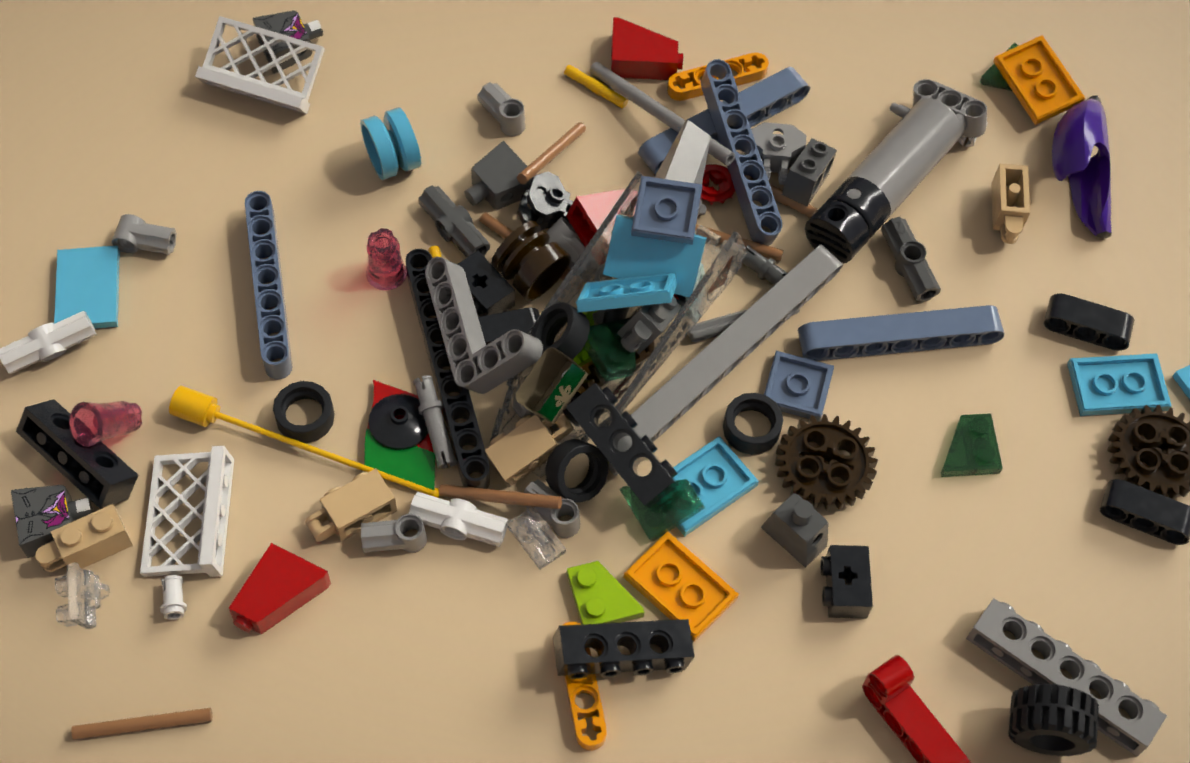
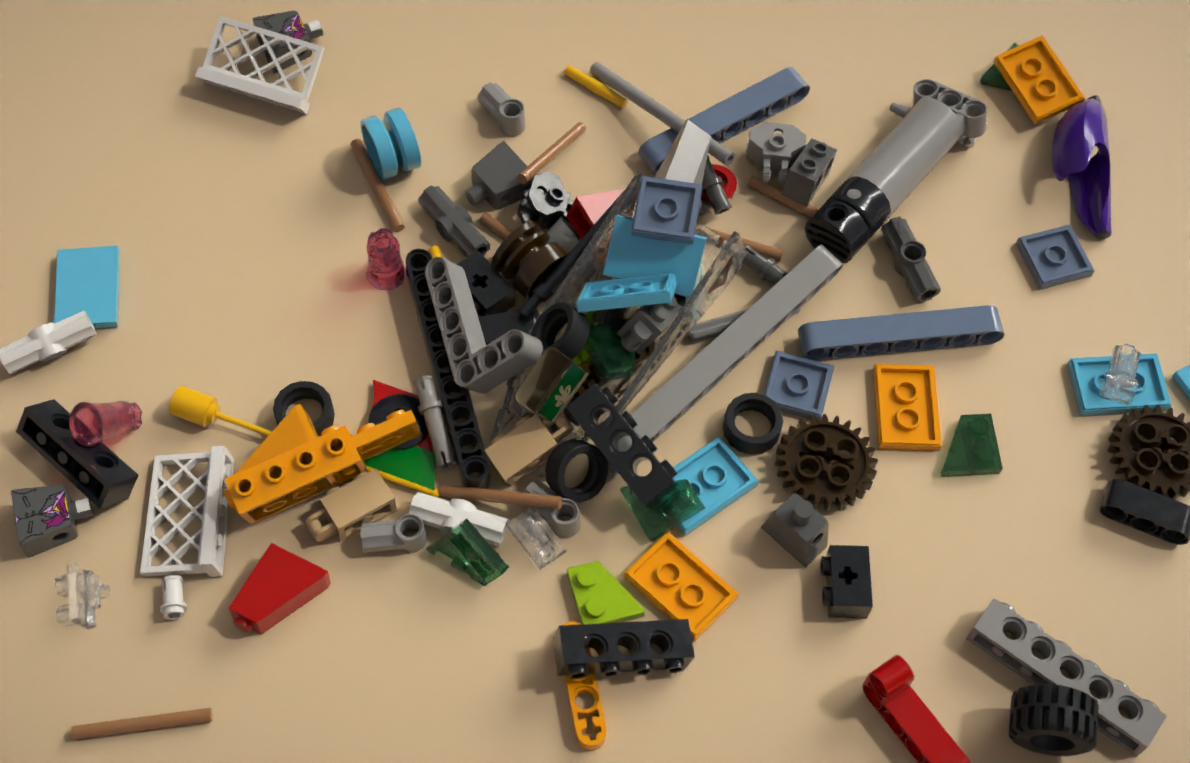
(85, 541): tan brick -> none
(136, 234): light grey piece -> none
(268, 294): sand blue beam -> none
(300, 465): none -> light orange wedge
(377, 185): none -> medium nougat bar
(470, 553): none -> clear green wing
(543, 291): none -> black bar
(642, 52): red slope -> none
(712, 187): none -> dark grey pin
(738, 64): light orange beam -> none
(741, 139): sand blue beam -> none
(906, 407): none -> light orange tile
(1010, 200): tan brick -> none
(1054, 257): none -> sand blue tile
(1089, 322): black beam -> none
(1119, 380): none -> clear piece

